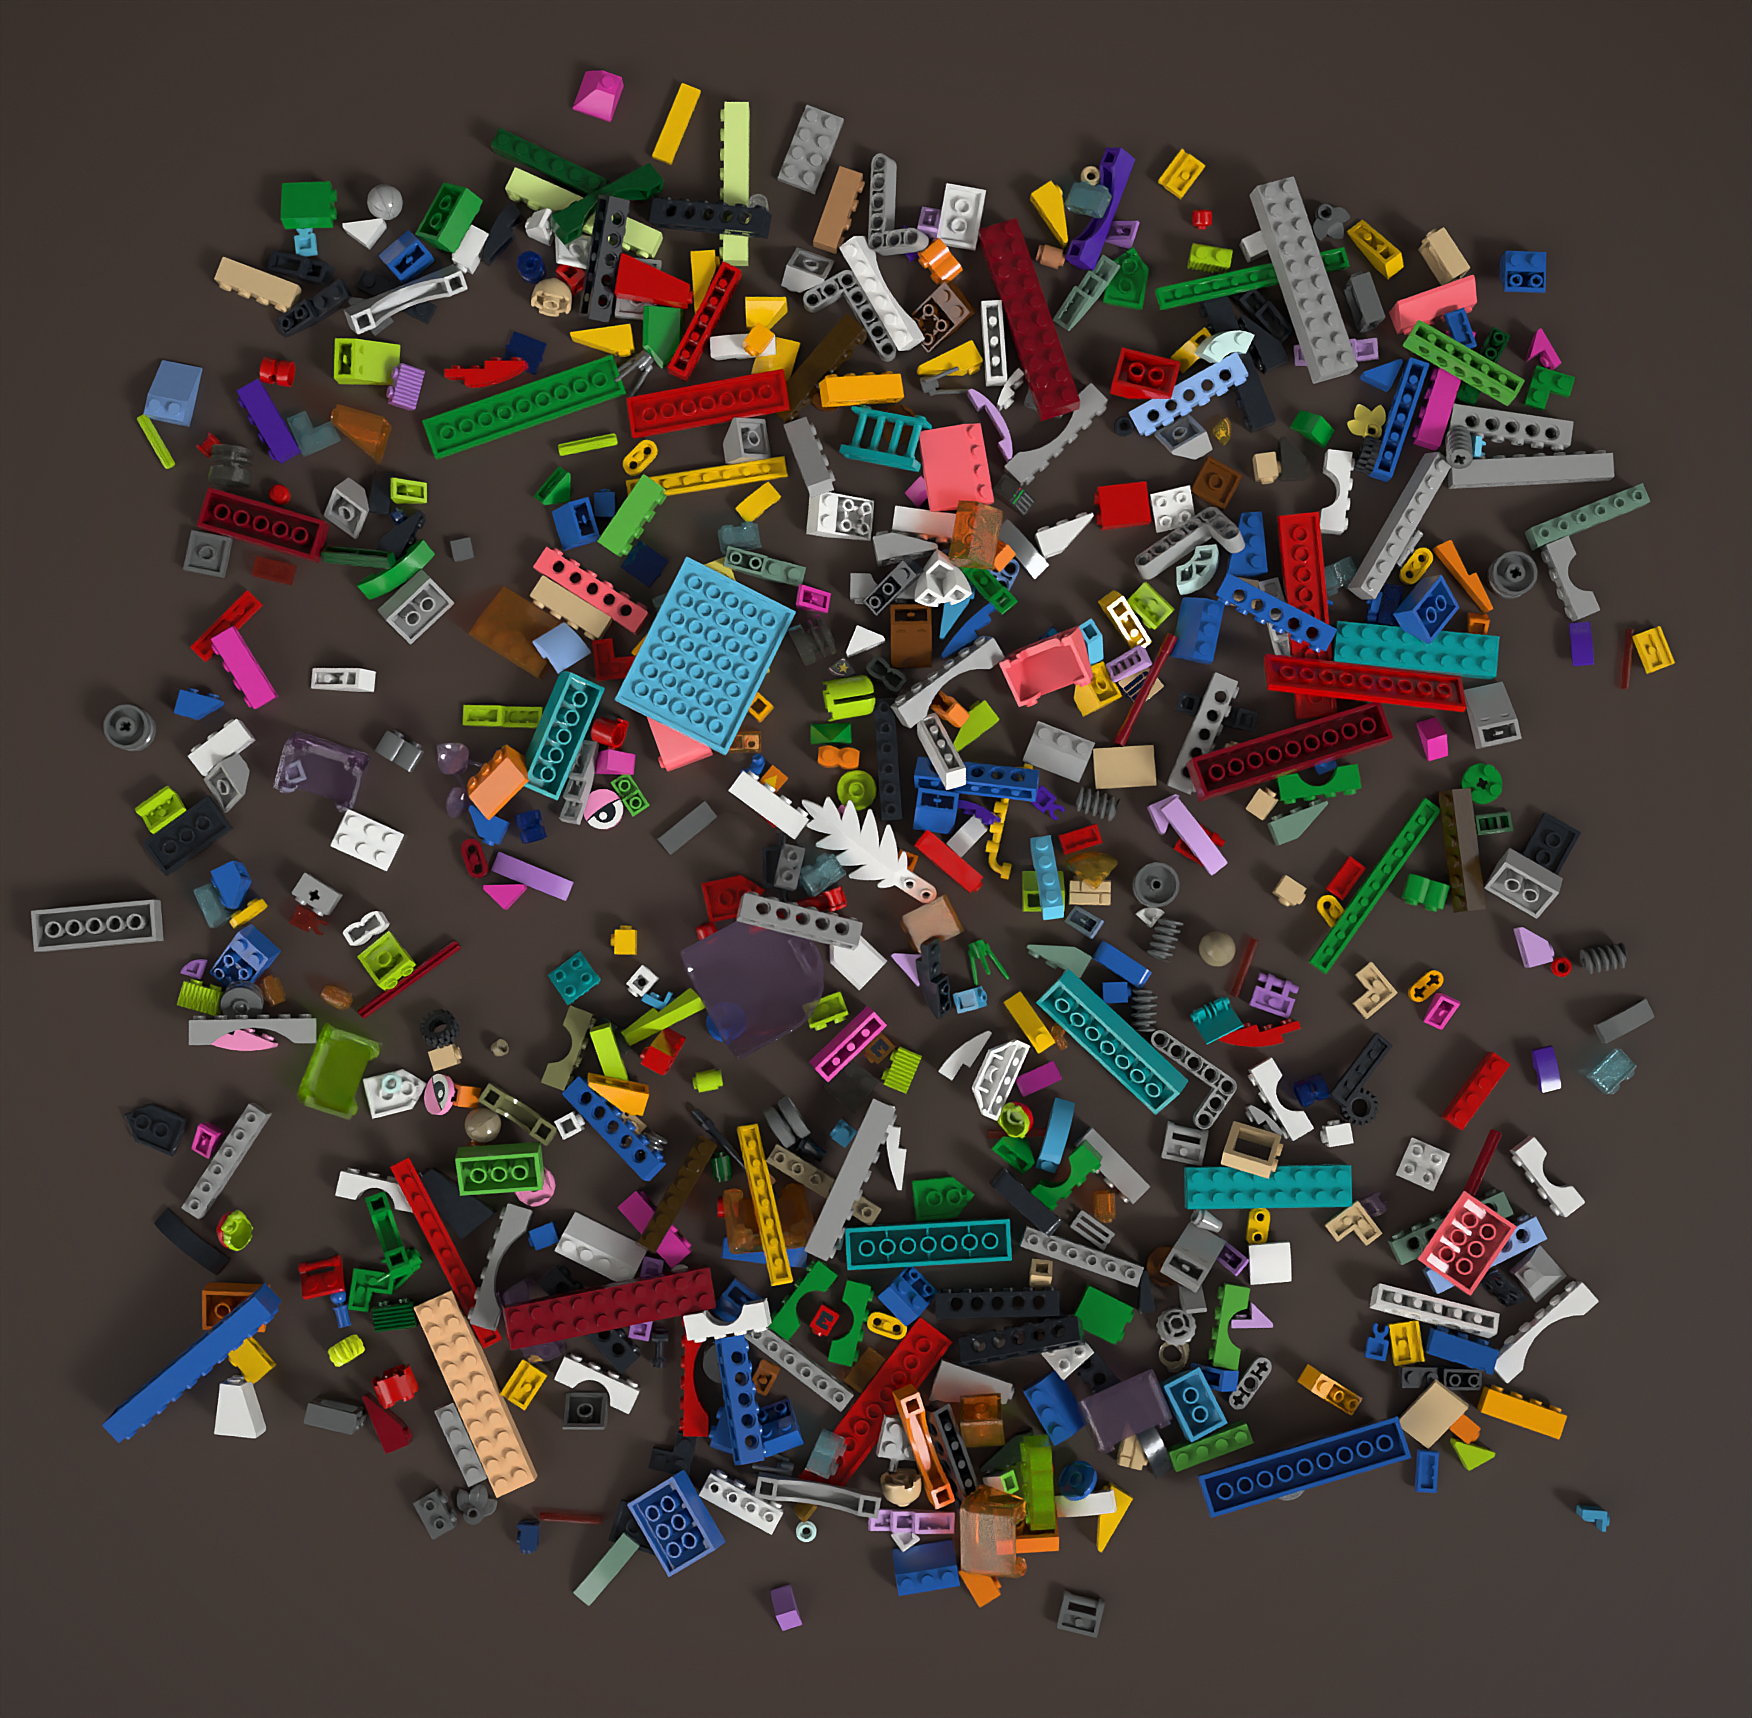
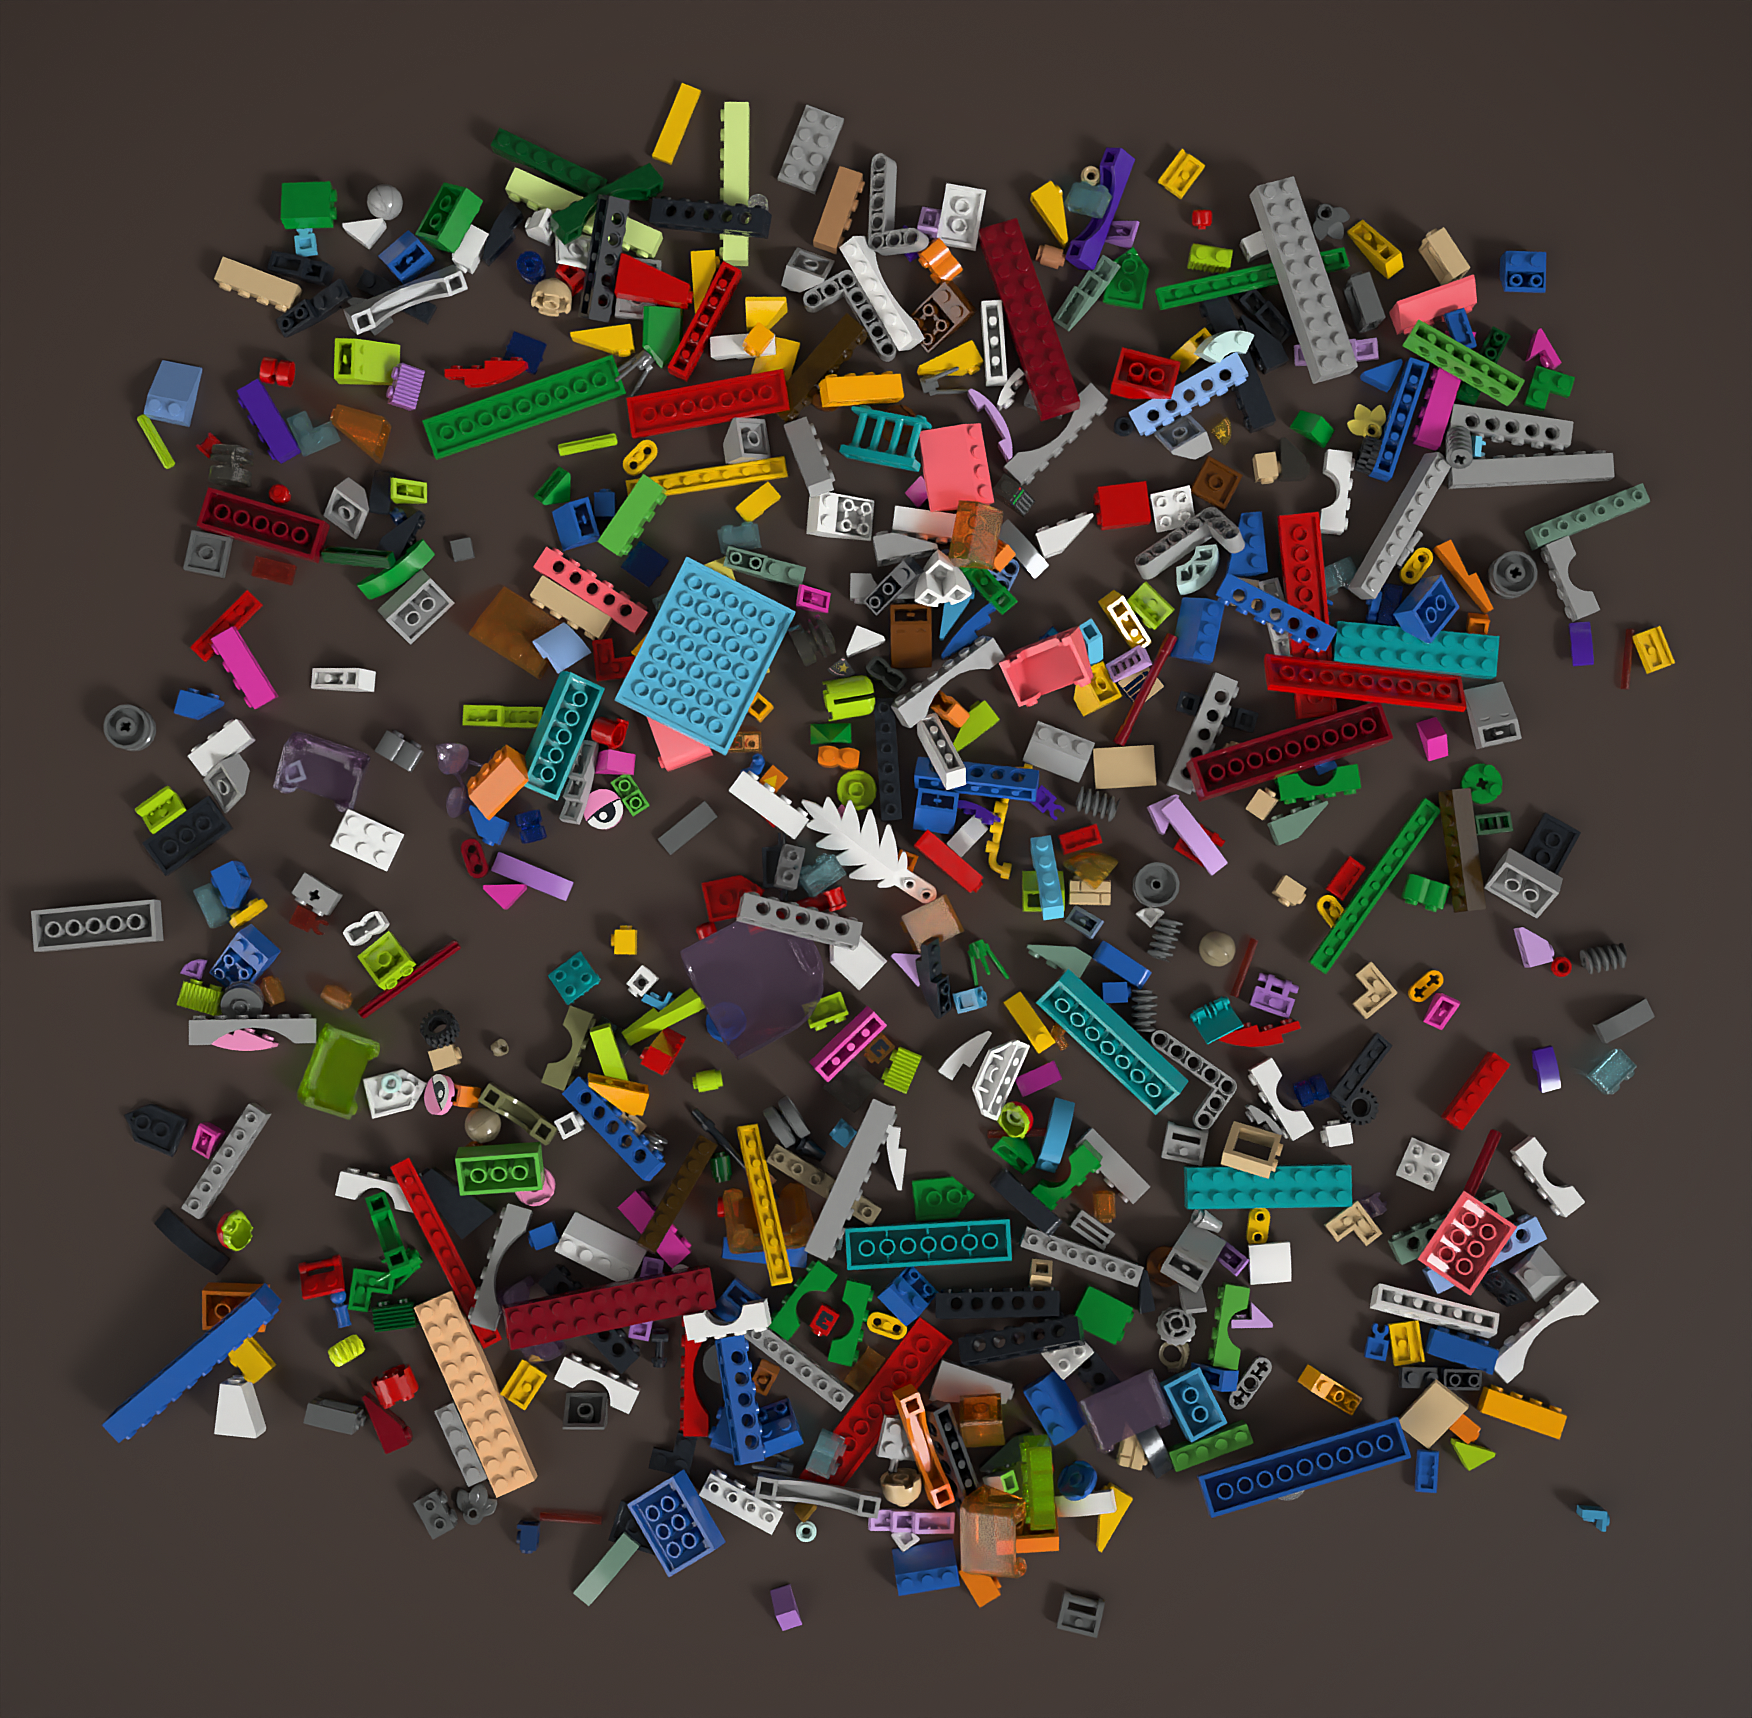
(599, 94): dark pink slope -> none

